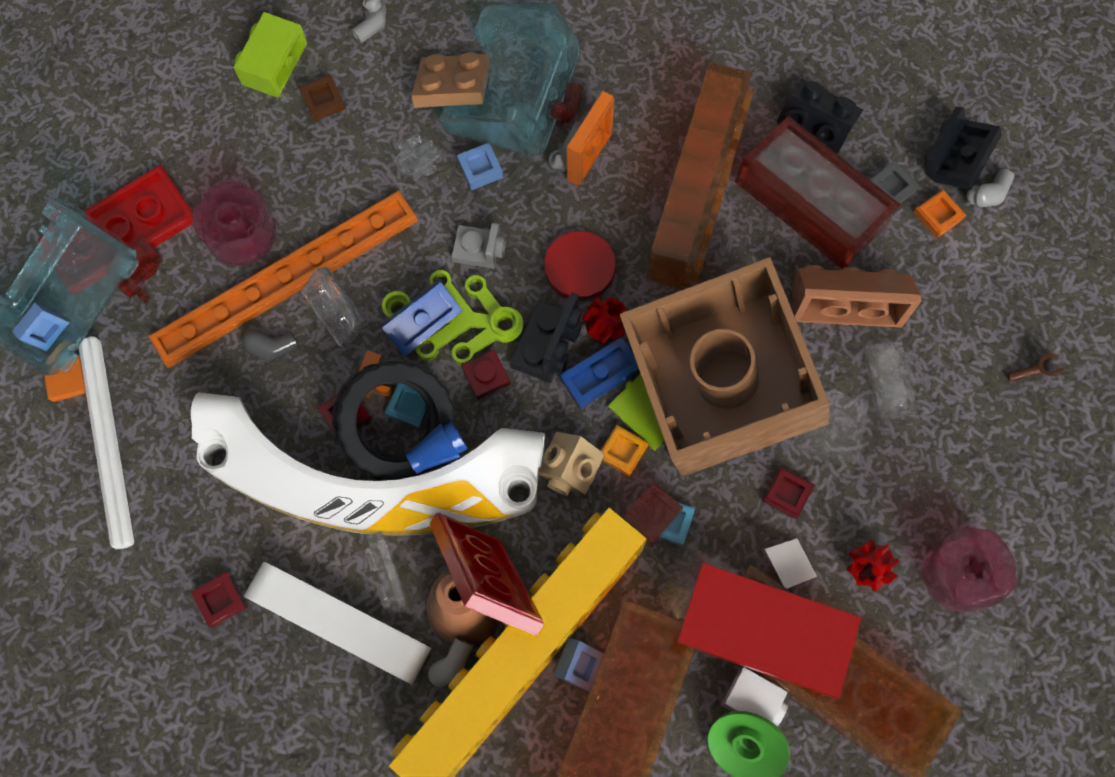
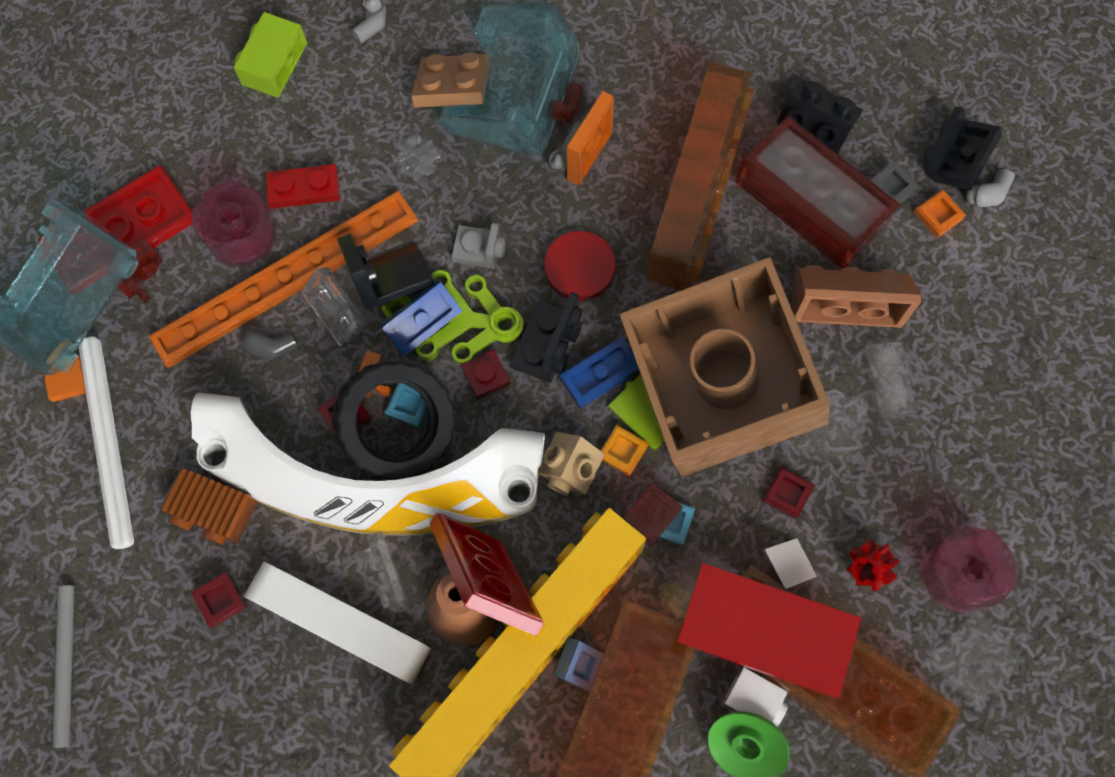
(40, 326): medium blue plate -> none
(63, 667): none -> light grey bar
(209, 506): none -> dark orange brick
(302, 186): none -> red plate
(322, 98): reddish brown plate -> none
(387, 275): none -> black bracket
(437, 448): blue cone -> none
(445, 669): light grey arm -> none
(480, 166): medium blue plate -> none
(604, 319): red gear -> none
(1035, 369): reddish brown hand -> none

